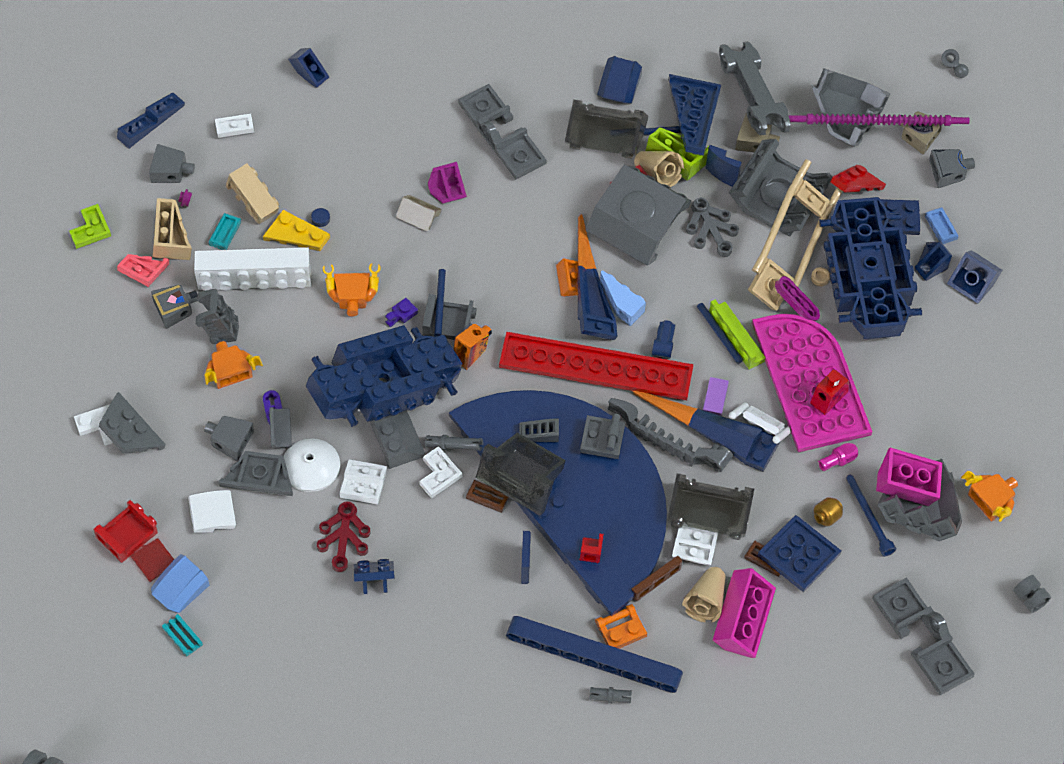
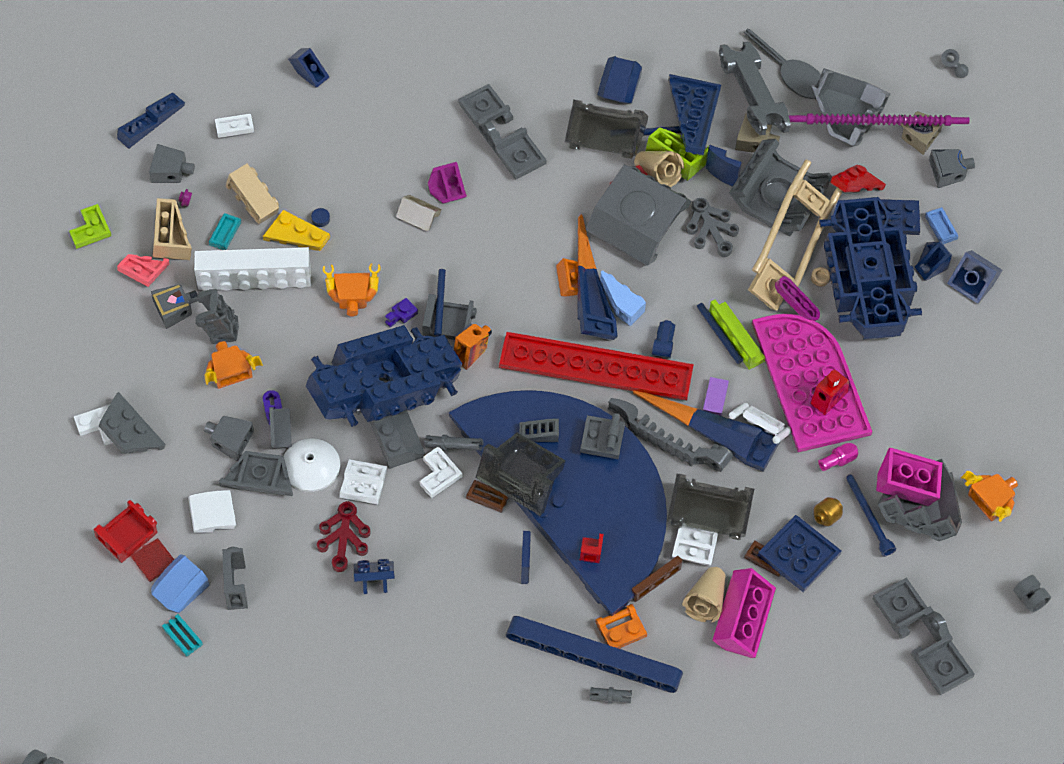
(234, 594): none -> dark grey panel
(795, 73): none -> dark grey piece

